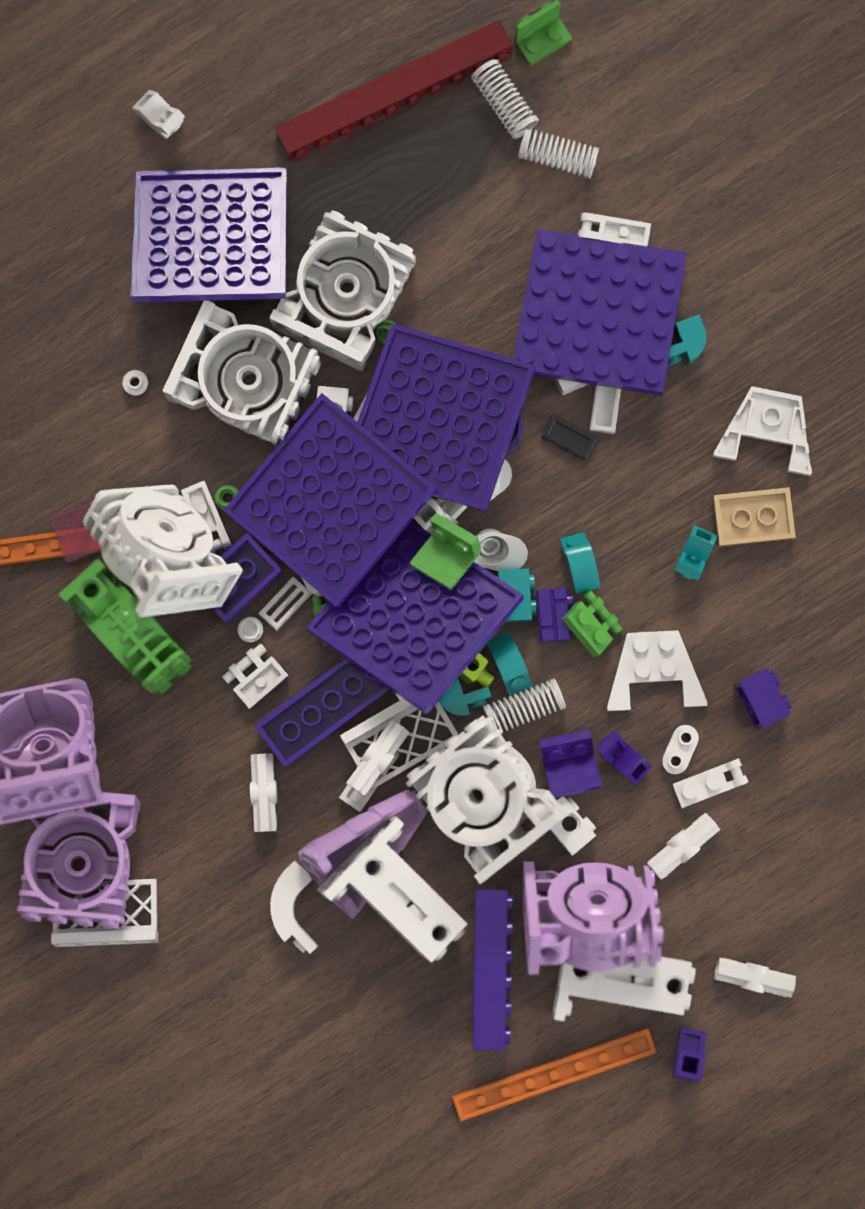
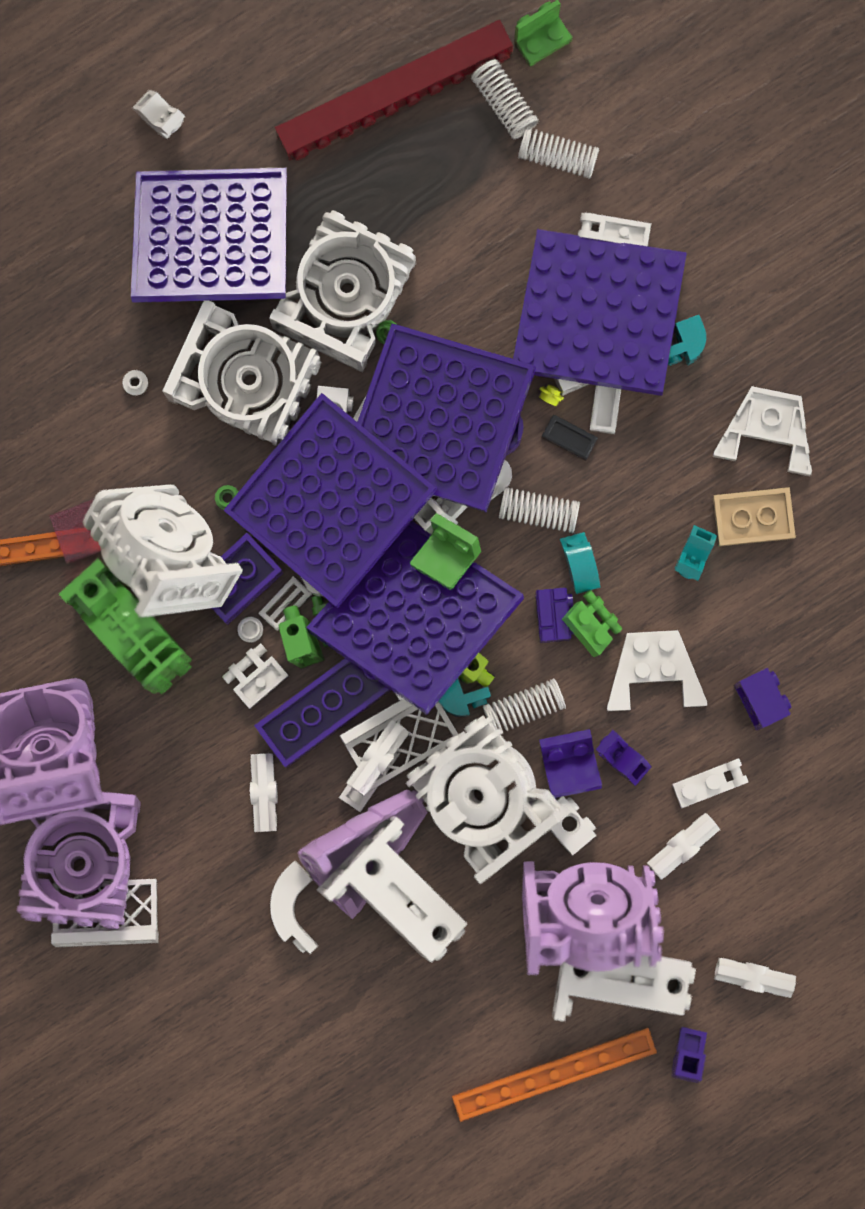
(200, 500): white plate -> none
(300, 646): none -> bright green torso
(490, 969): dark purple brick -> none
(500, 551): white piece -> none
(507, 499): none -> white piece
(509, 663): teal brick -> none
(522, 582): teal brick -> none
(550, 394): none -> neon yellow plate
(680, 749): white plate -> none

